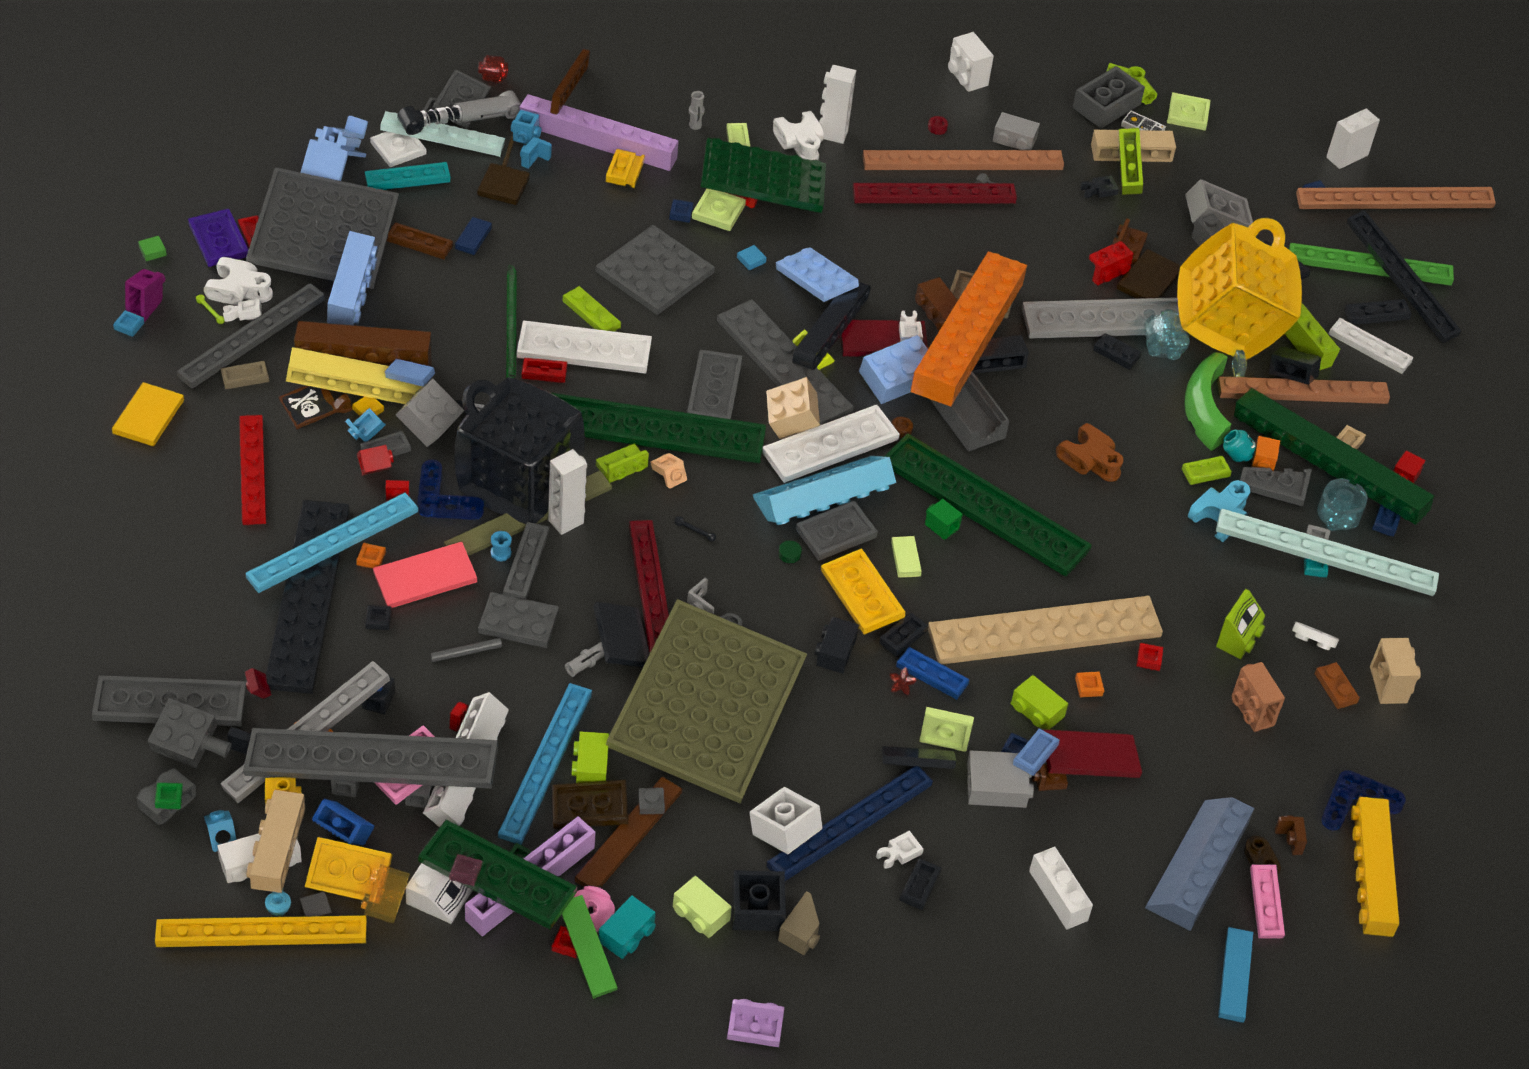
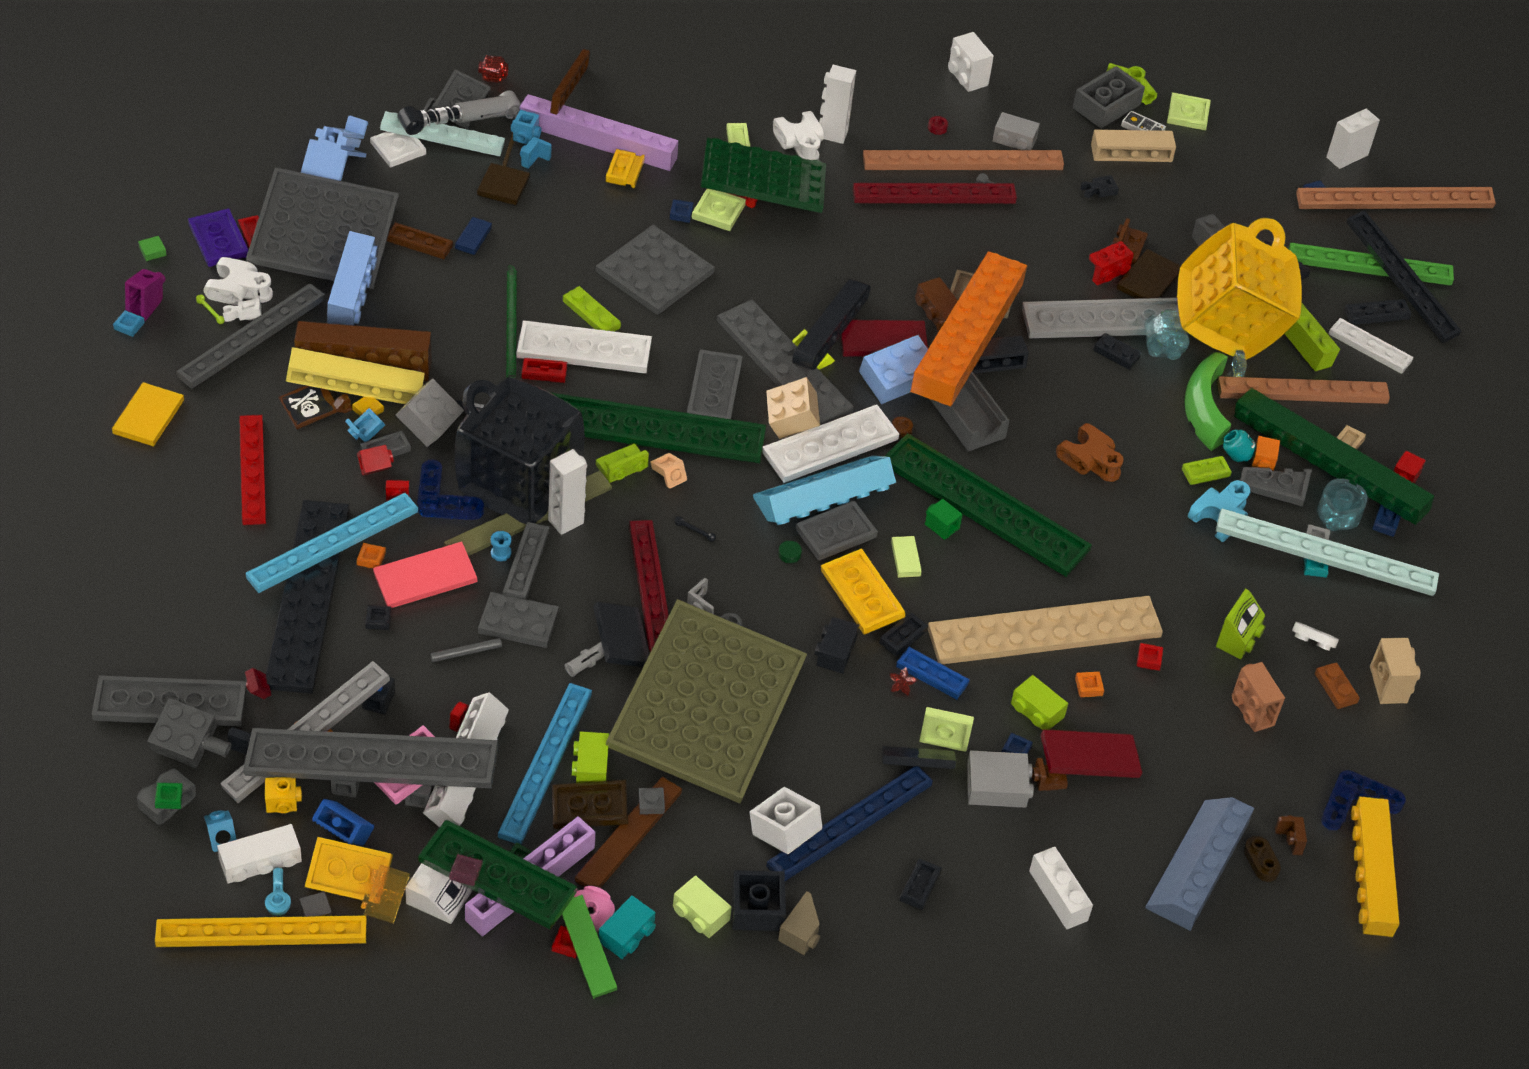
(244, 375): dark tan tile -> none
(277, 841): tan brick -> none
(408, 176): teal plate -> none
(409, 372): medium blue tile -> none
(696, 110): light grey pin -> none
(751, 257): dark azure tile -> none
(755, 1022): lavender bracket -> none
(817, 274): light blue plate -> none
(902, 848): white plate -> none
(909, 327): white plate -> none
(1036, 752): medium blue tile -> none
(1130, 161): lime brick -> none
(1210, 199): light grey slope -> none
(1235, 975): dark azure tile -> none
(1267, 901): bright pink tile -> none
(1295, 365): black brick -> none

